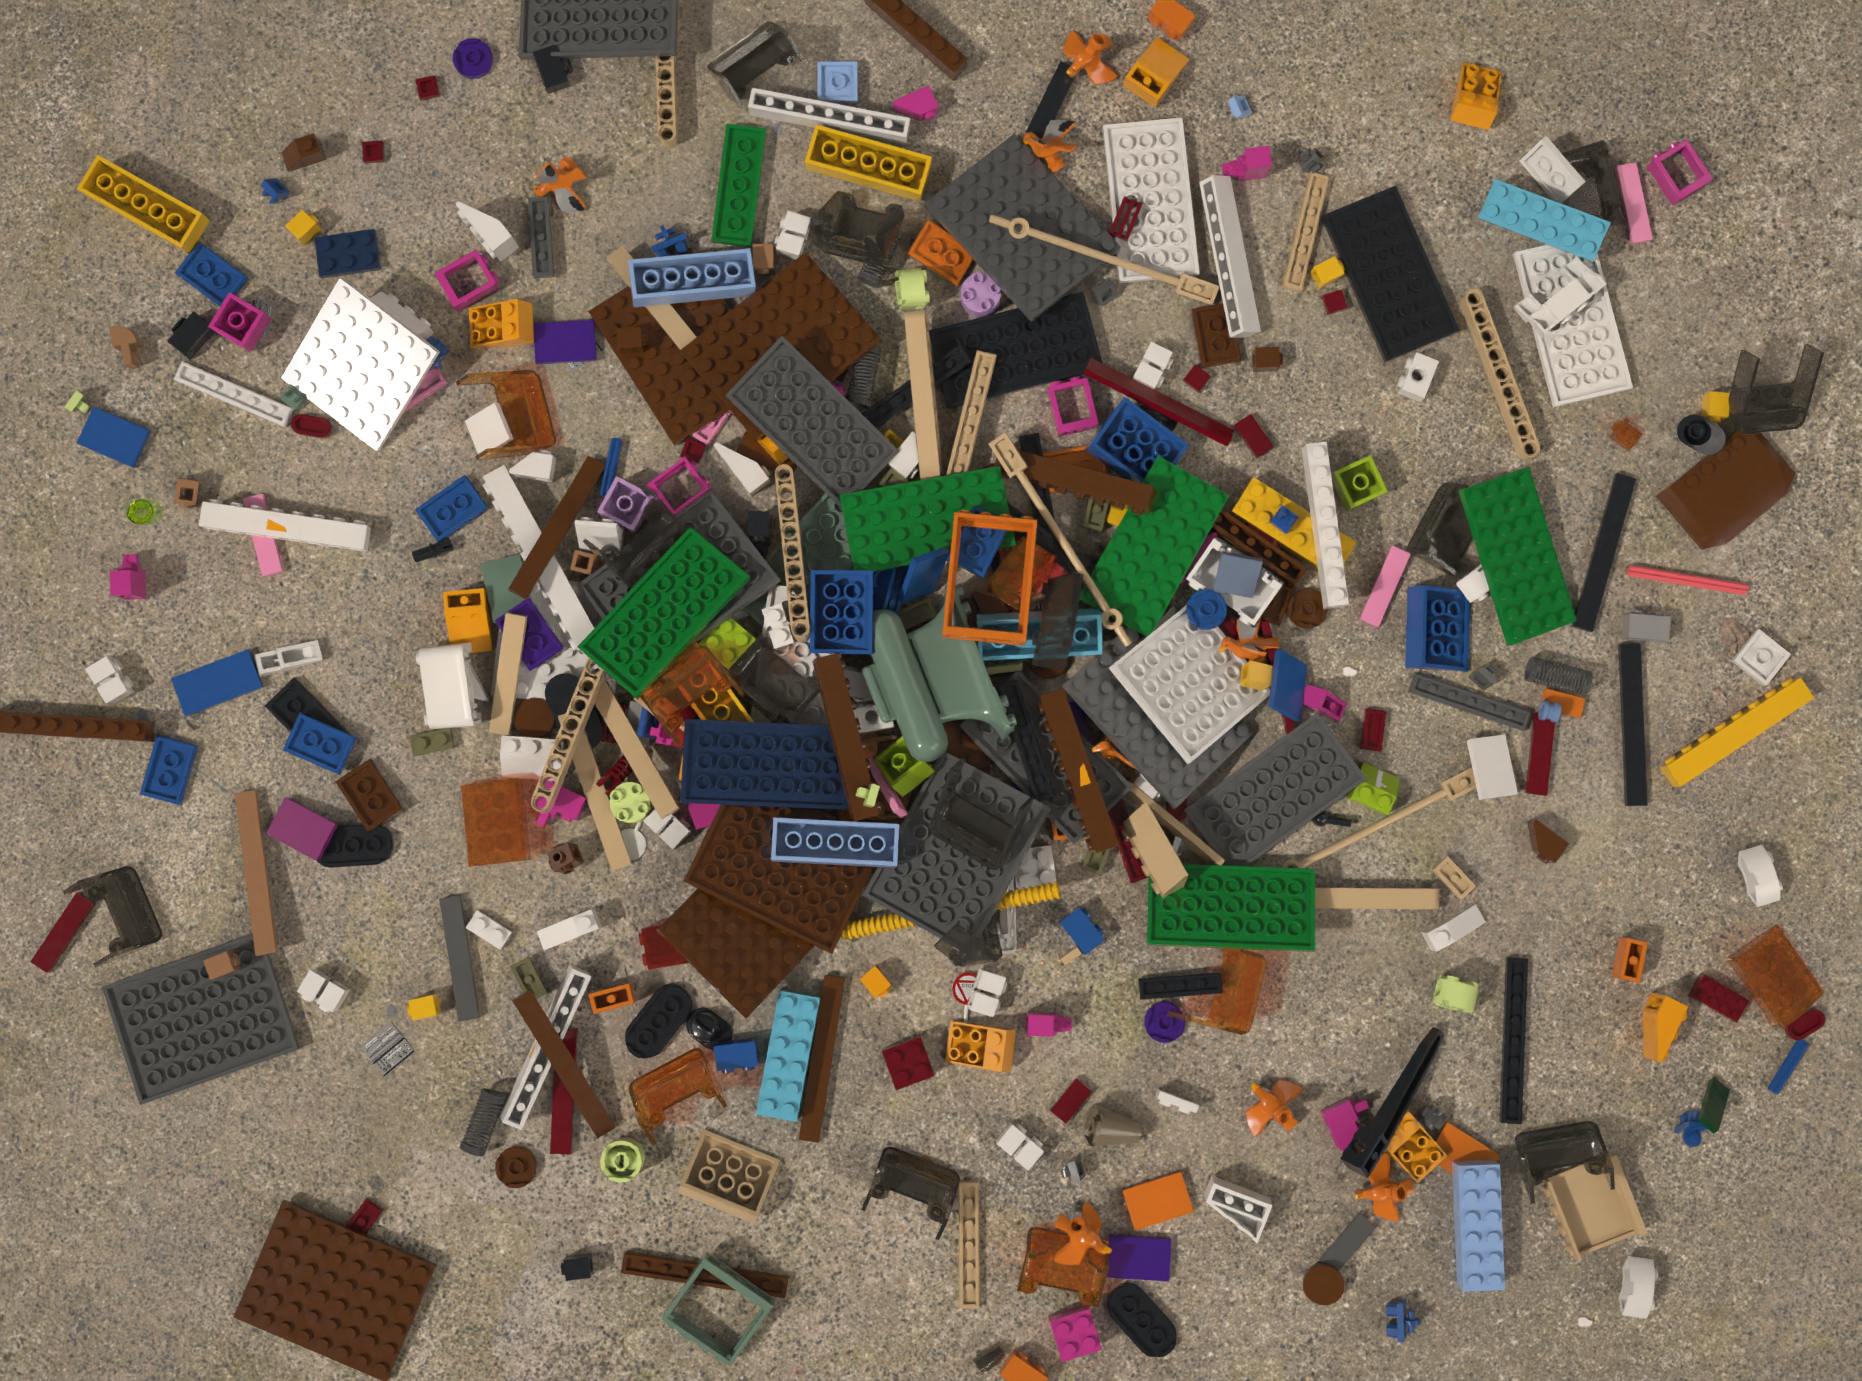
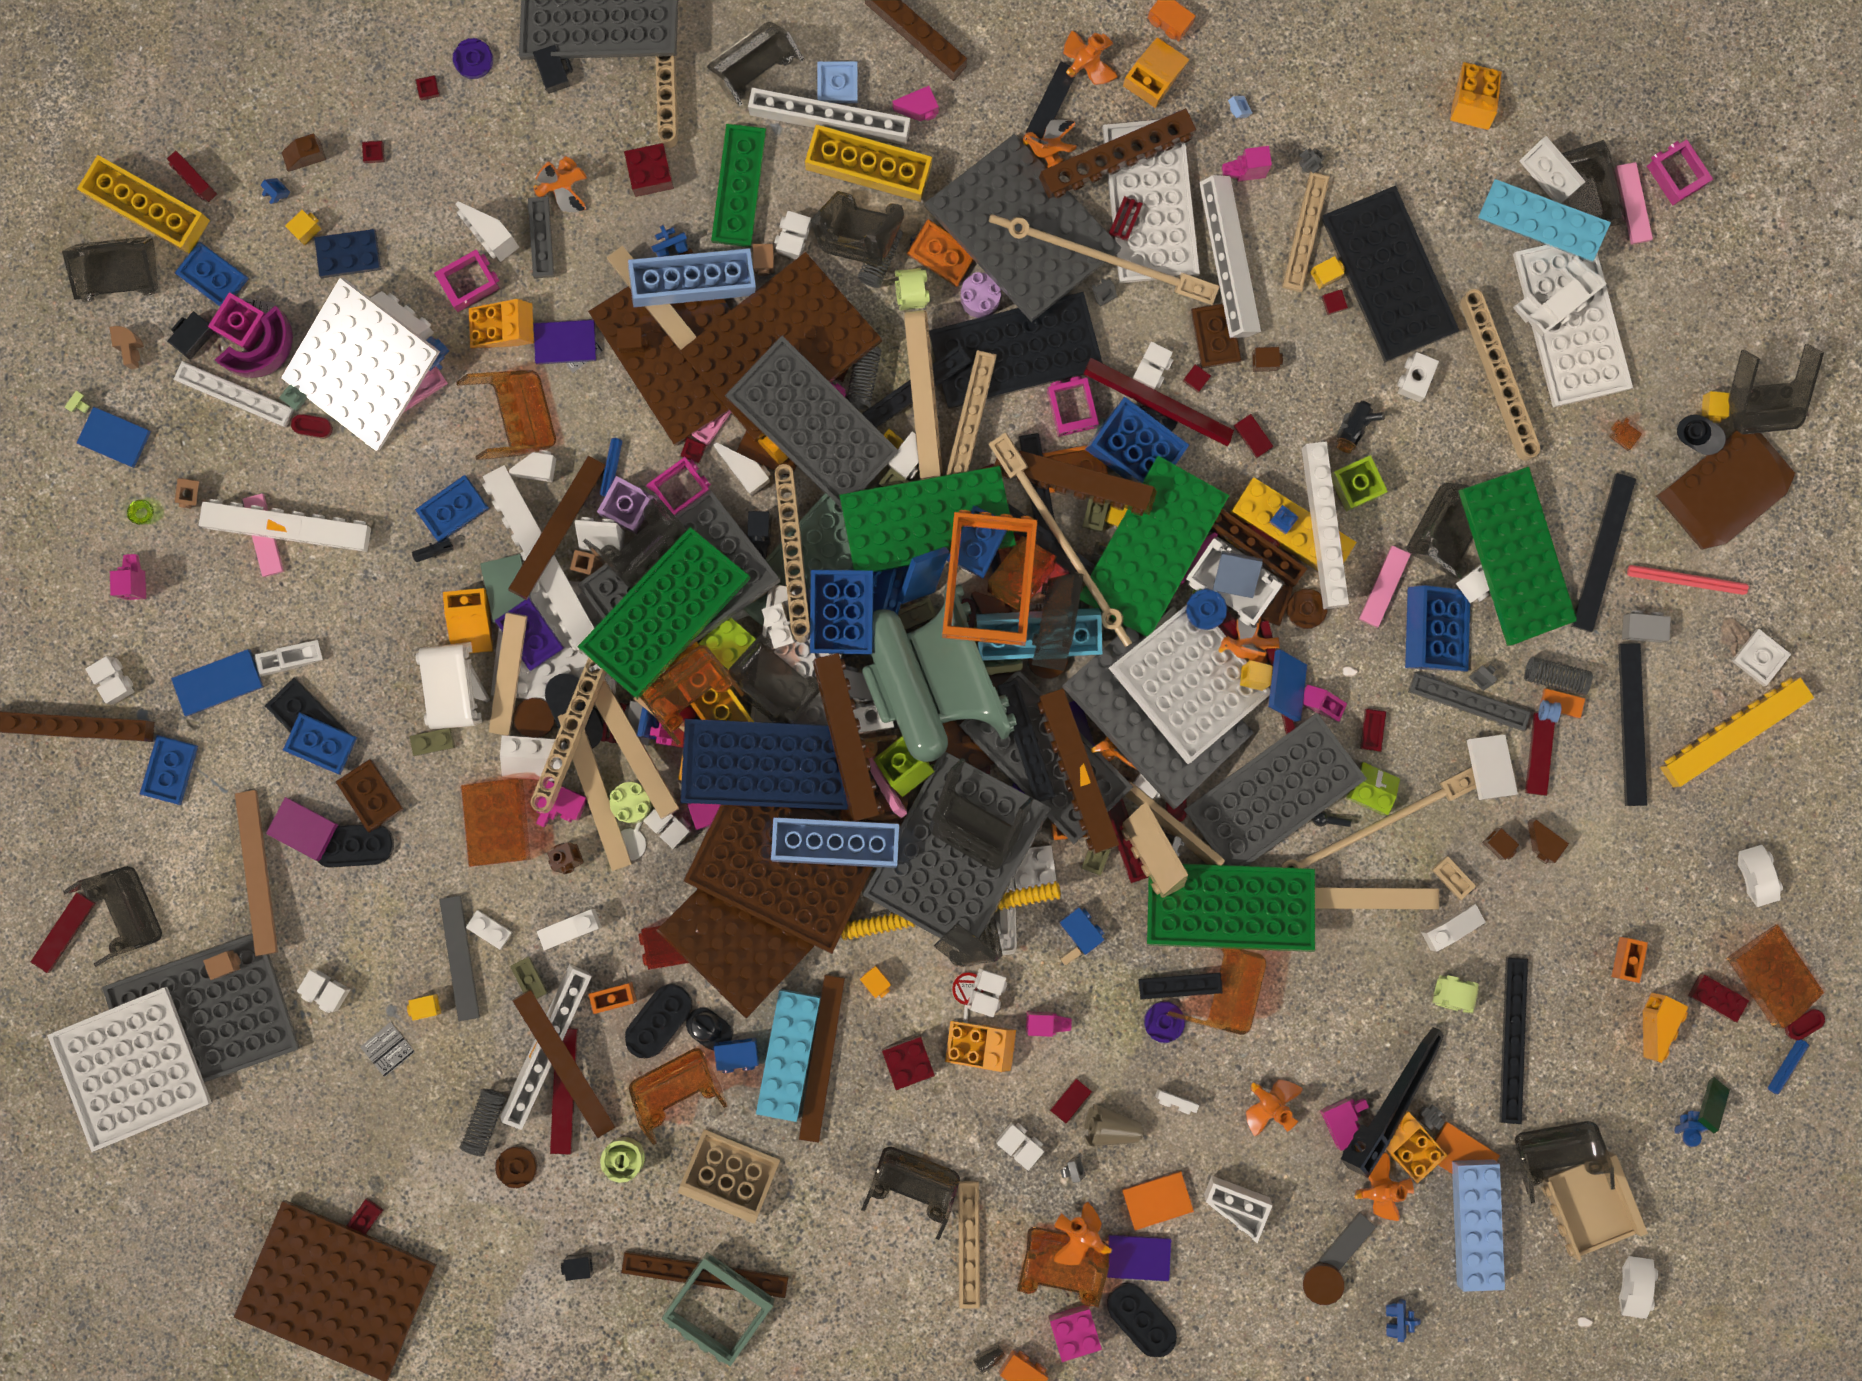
(111, 267): none -> clear smoke windscreen
(129, 1069): none -> white plate
(191, 177): none -> dark red piece
(269, 355): none -> magenta brick
(489, 428): white tile -> none
(616, 774): dark red hinge -> none
(649, 169): none -> dark red brick
(868, 794): yellowish green tile -> none
(1179, 121): none -> reddish brown brick
(1354, 425): none -> black piece
(1501, 844): none -> reddish brown brick

